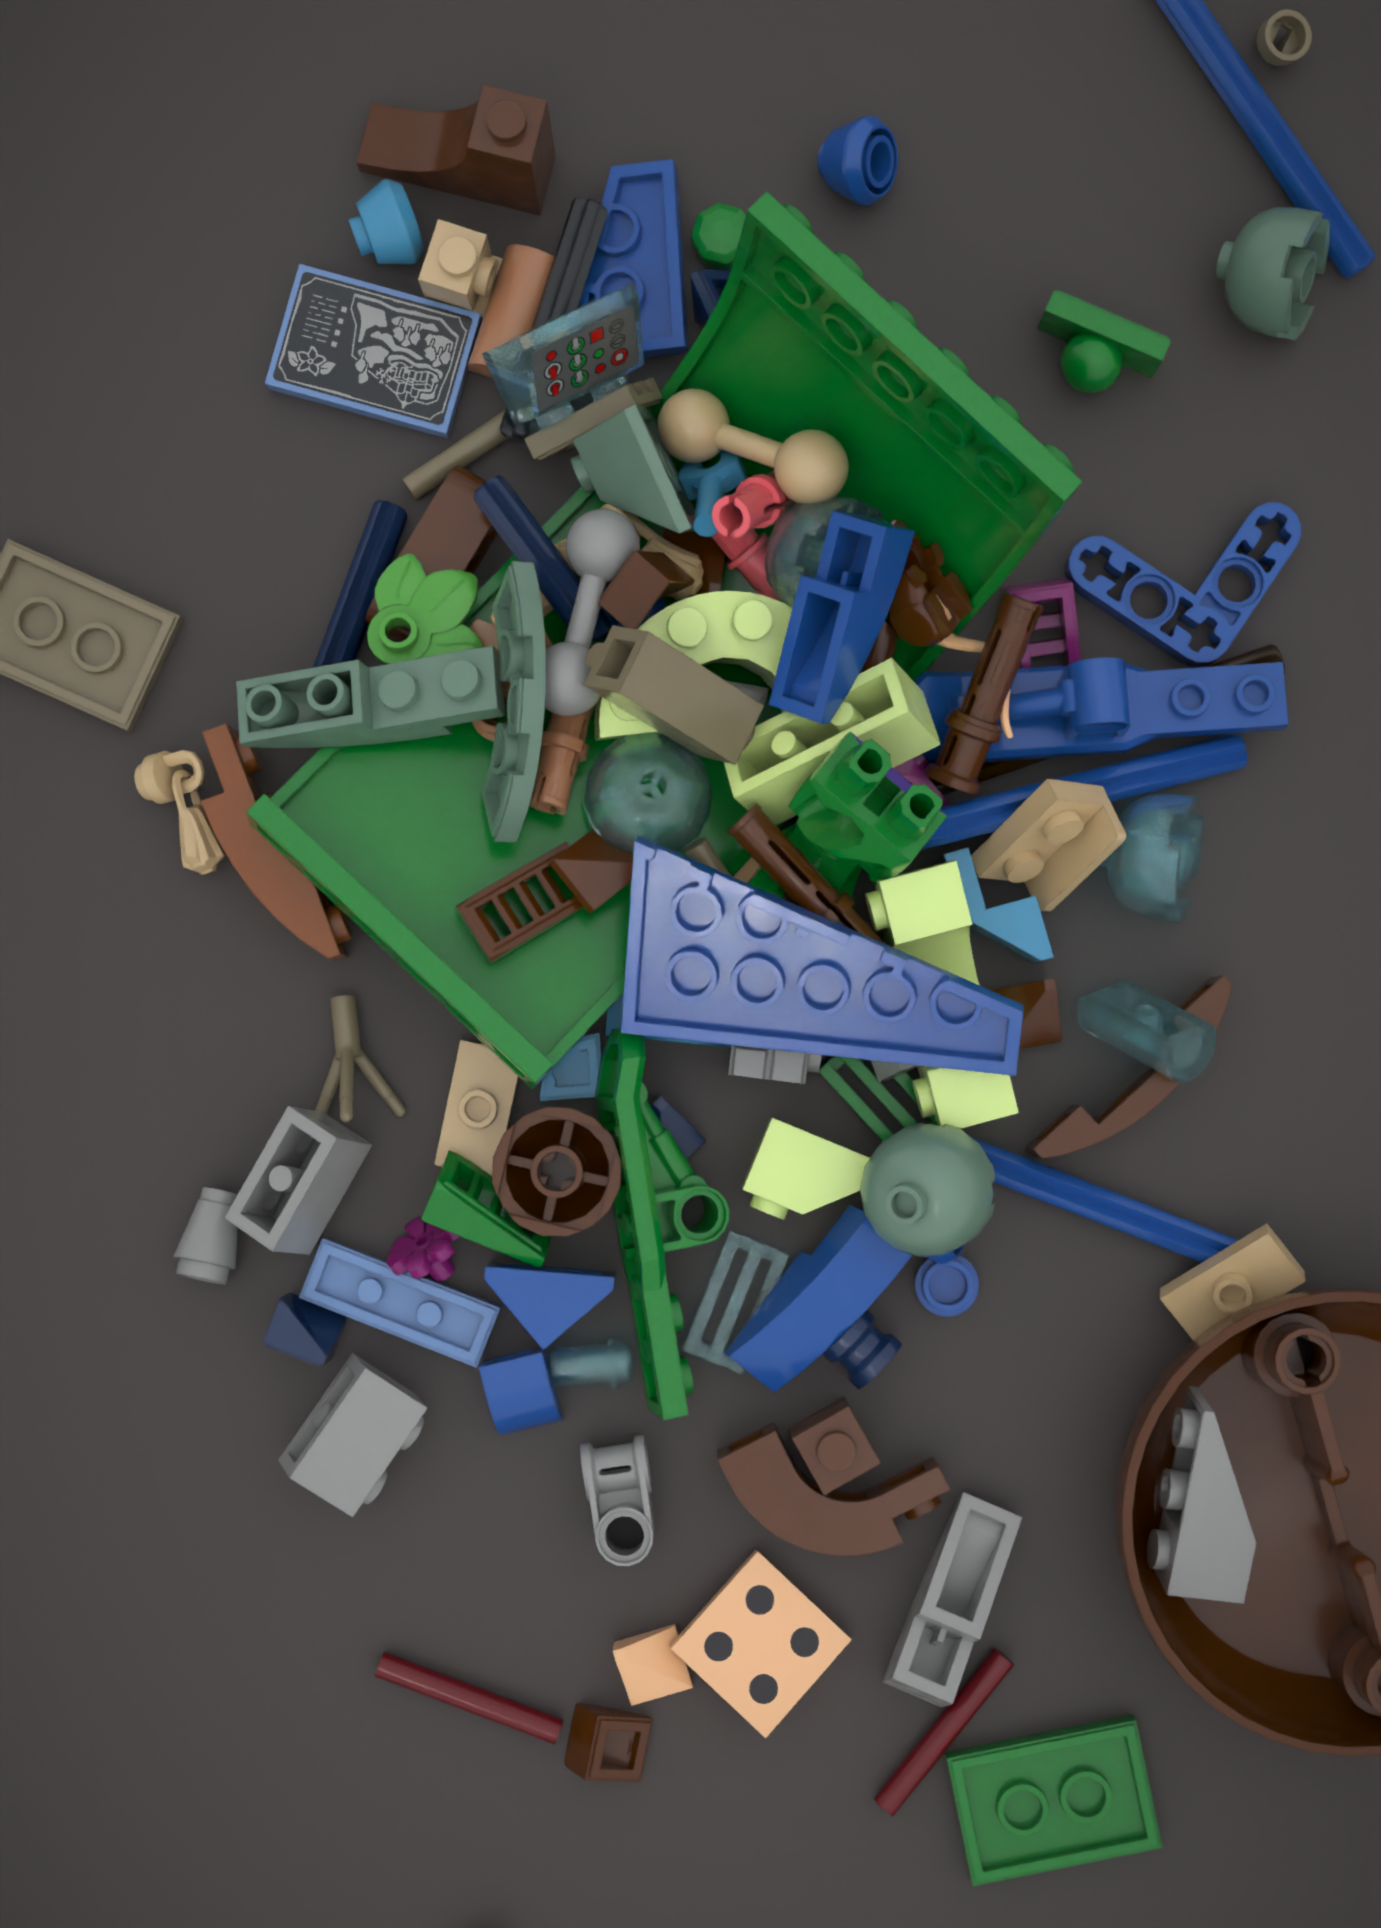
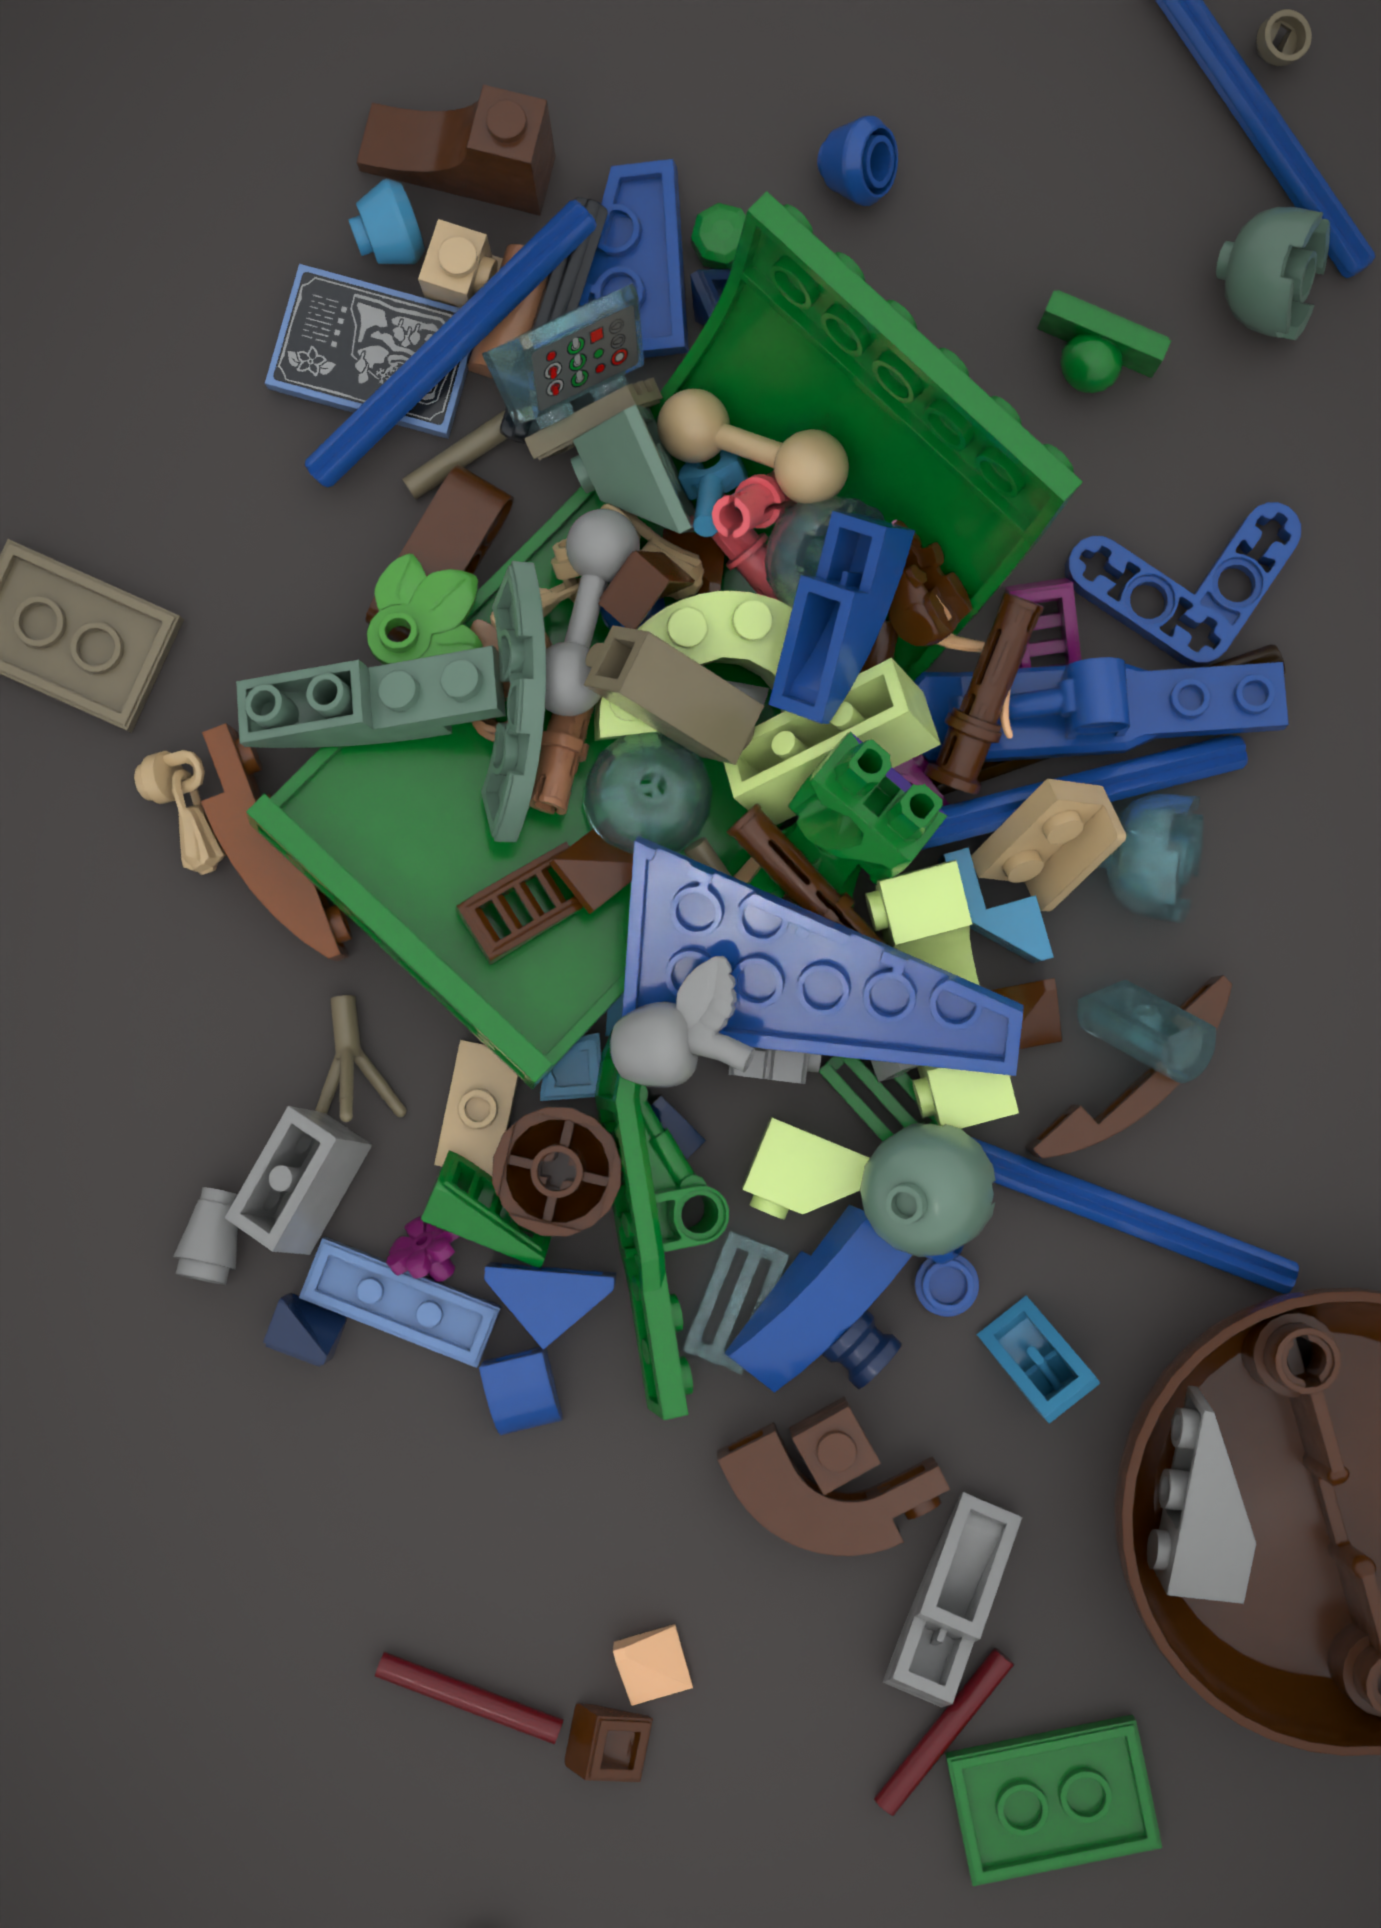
(353, 1436): light grey brick -> none
(369, 562): dark blue axle -> none
(451, 343): none -> blue axle
(531, 544): dark blue axle -> none
(592, 1364): clear light blue pin -> none
(619, 1494): light grey piece -> none
(663, 1039): none -> light grey piece
(760, 1643): light nougat tile -> none
(1038, 1359): none -> dark azure slope
(1231, 1280): tan plate -> none

